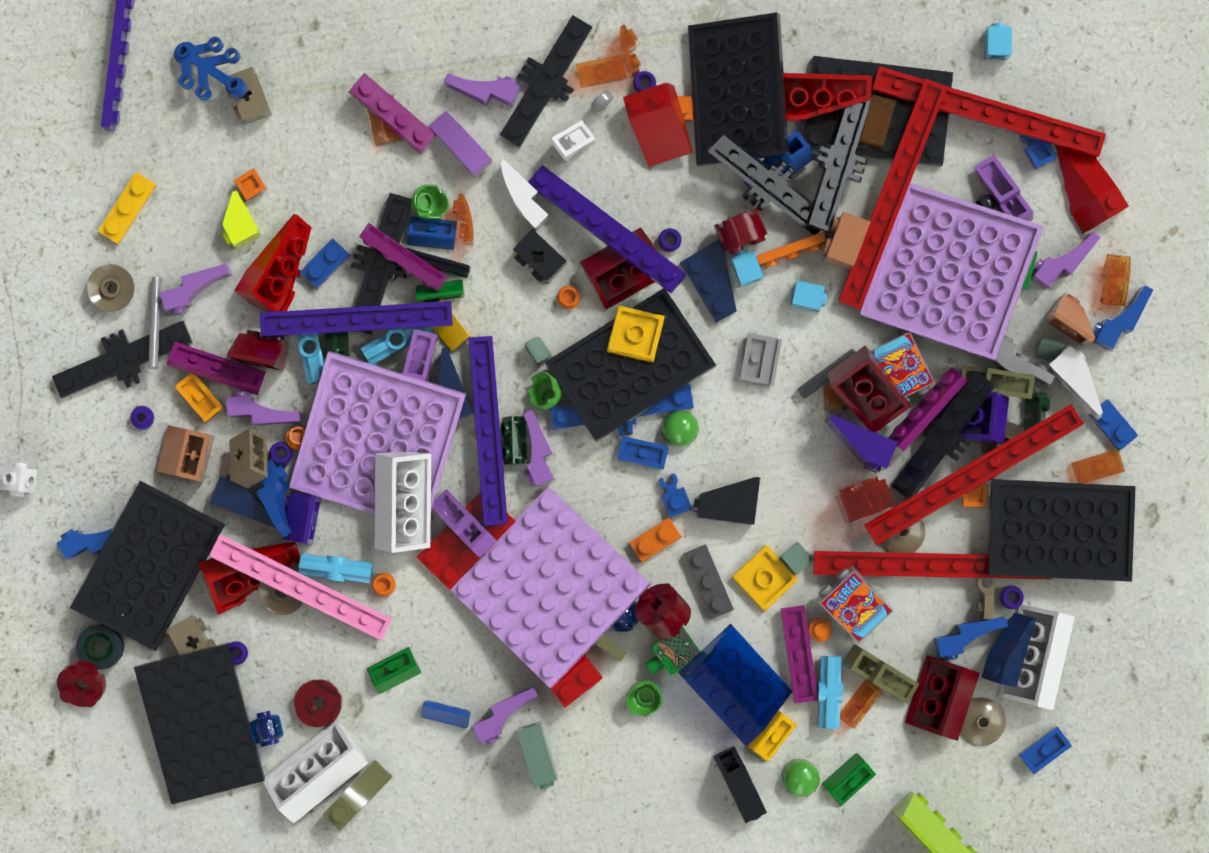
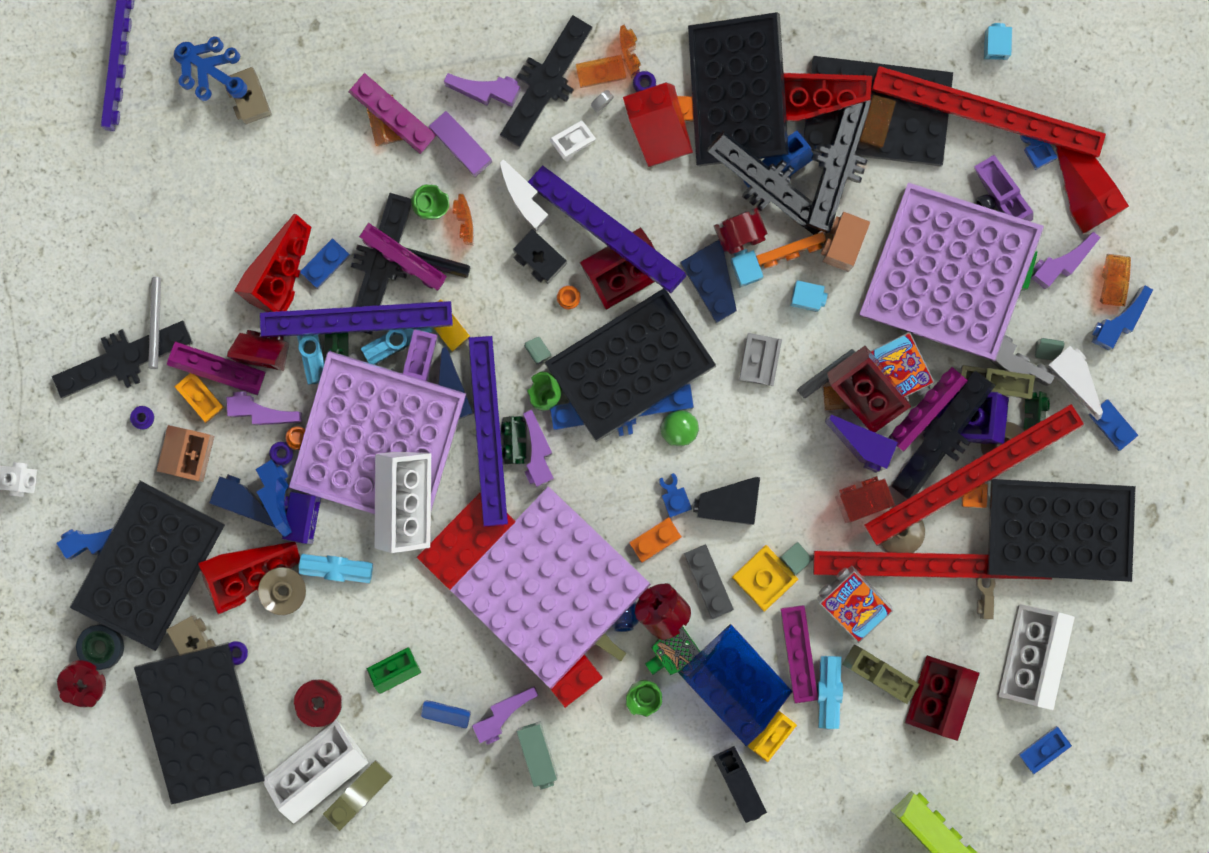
(99, 284): dark tan dish -> none
(127, 208): yellow plate -> none
(180, 298): medium lavender slope -> none
(238, 223): neon yellow slope -> none
(248, 458): dark tan brick -> none
(250, 184): orange plate -> none
(266, 729): clear blue head -> none
(300, 587): bright pink plate -> none
(383, 584): orange plate -> none
(431, 233): blue slope -> none
(449, 290): green slope -> none
(463, 523): medium lavender slope -> none
(635, 334): yellow tile -> none
(643, 452): blue plate -> none
(673, 233): dark purple plate -> none
(800, 777): bright green hair -> none
(820, 629): orange plate -> none
(848, 779): green slope -> none
(860, 703): clear orange slope -> none
(893, 192): red plate -> none
(952, 645): blue slope -> none
(995, 725): dark tan dish -> none
(1009, 651): dark blue slope -> none
(1019, 597): dark purple plate -> none
(1071, 320): nougat slope -> none
(1098, 466): clear orange plate -> none

